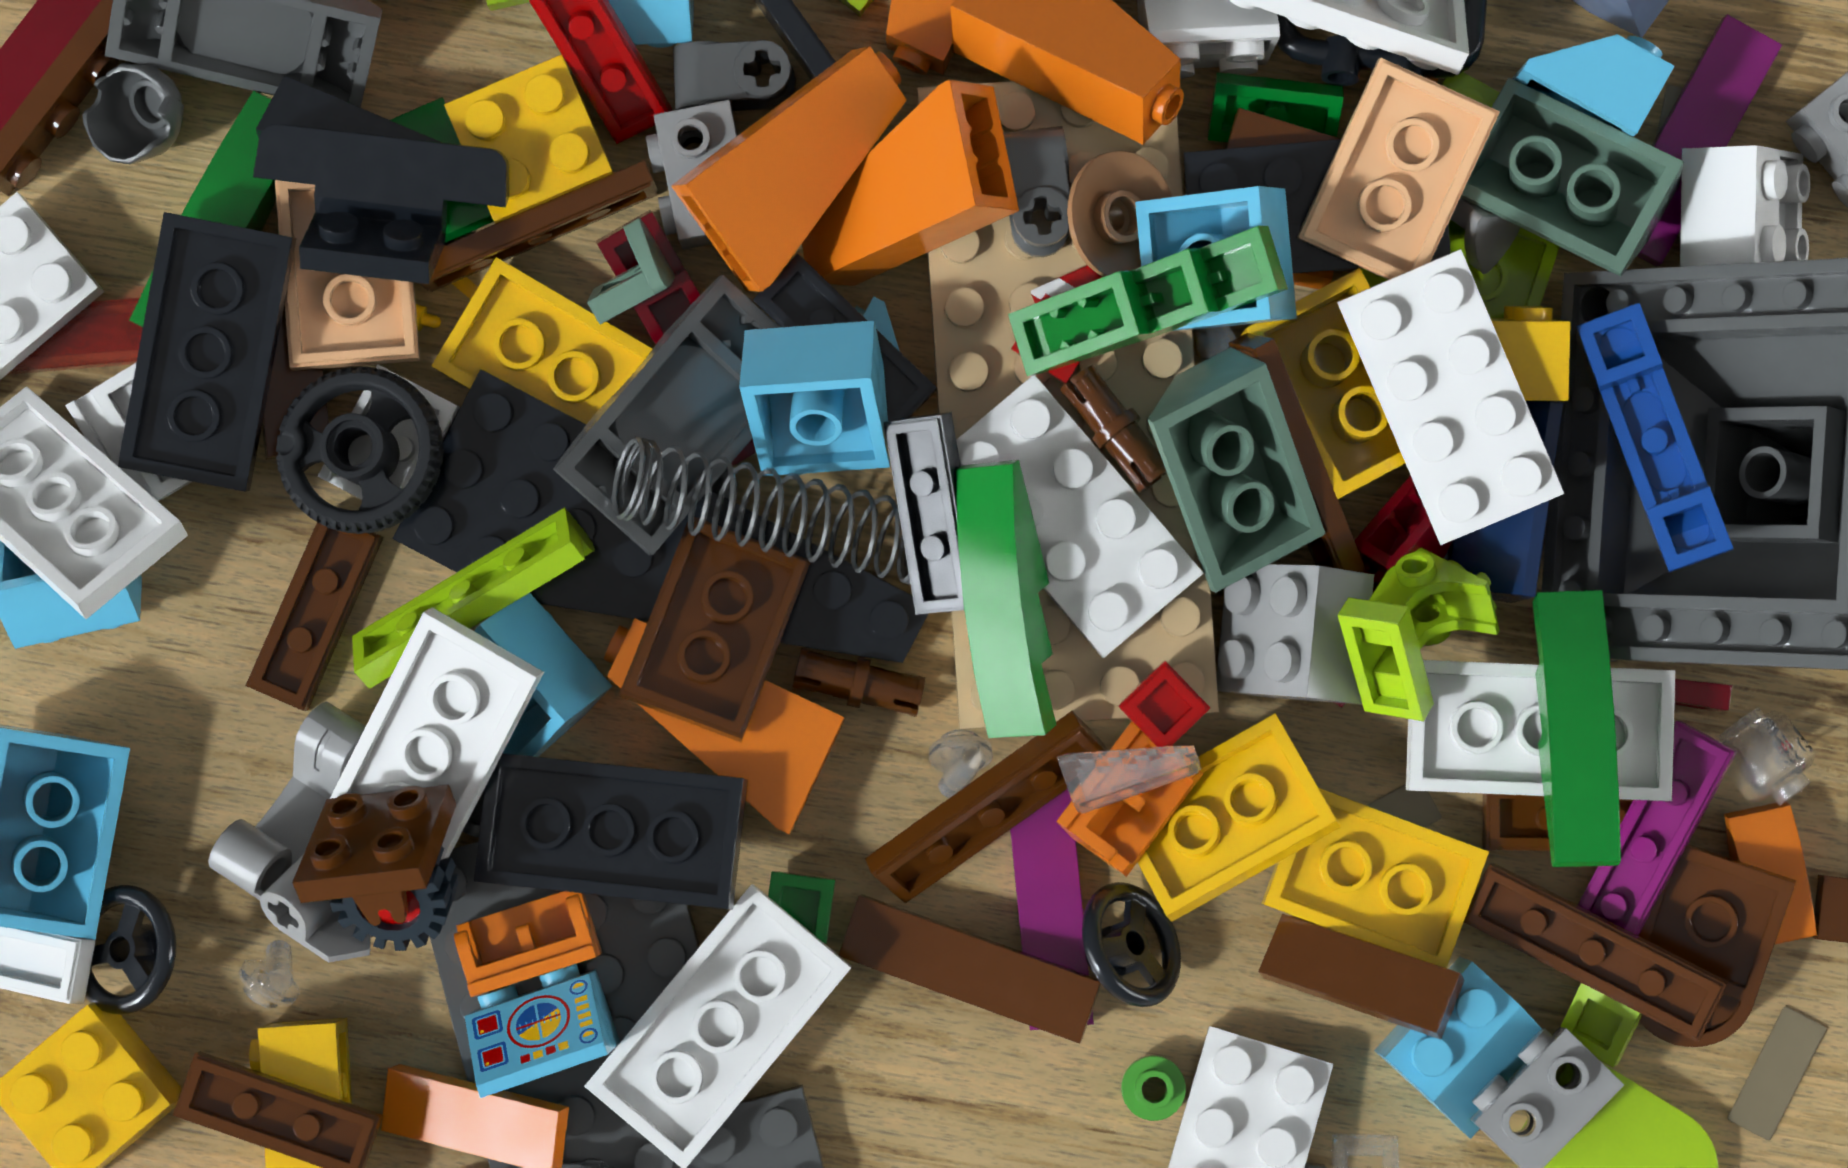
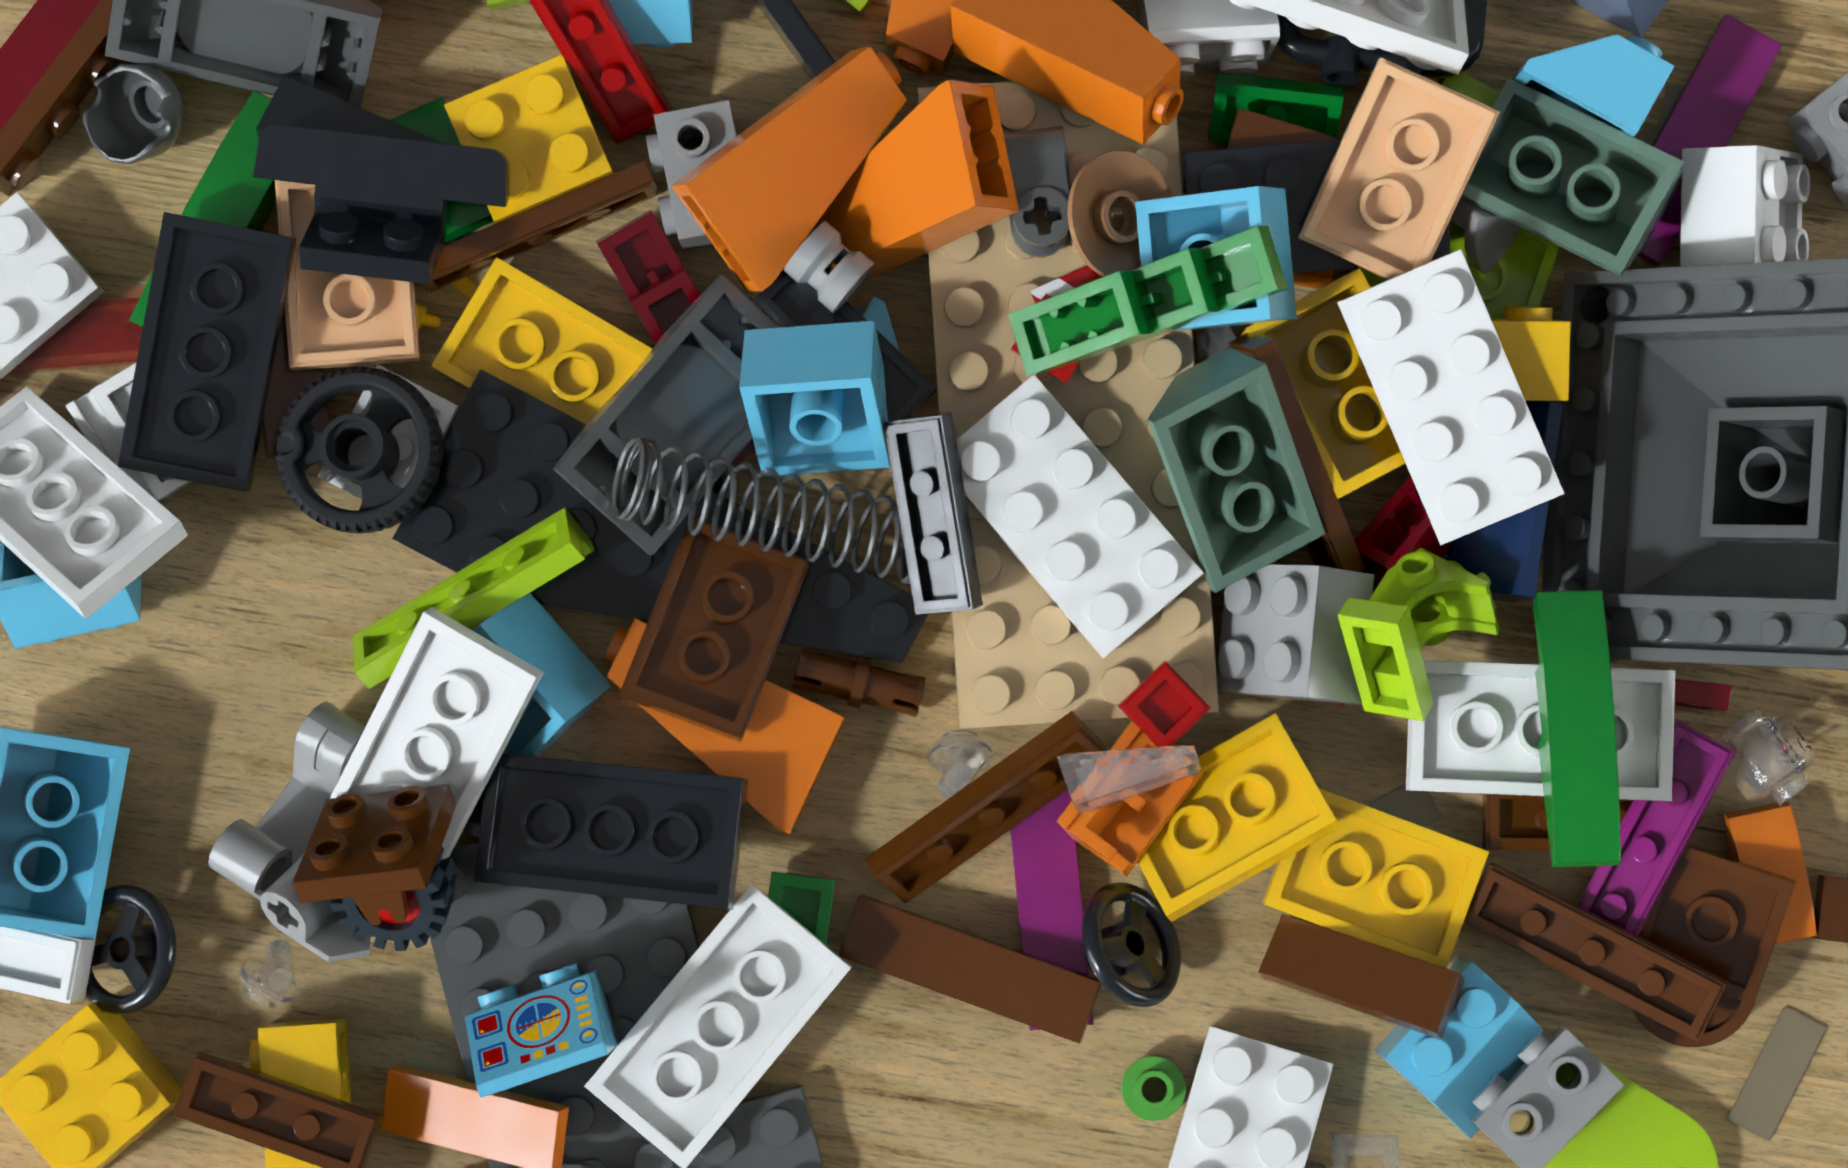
(313, 615): reddish brown tile -> none
(526, 941): orange hinge -> none
(637, 284): sand green tile -> none
(726, 71): dark grey piece -> none
(817, 257): none -> light grey wheel
(1001, 600): slope -> none
(1115, 428): reddish brown pin -> none
(1601, 1024): lime plate -> none
(1654, 438): blue slope -> none

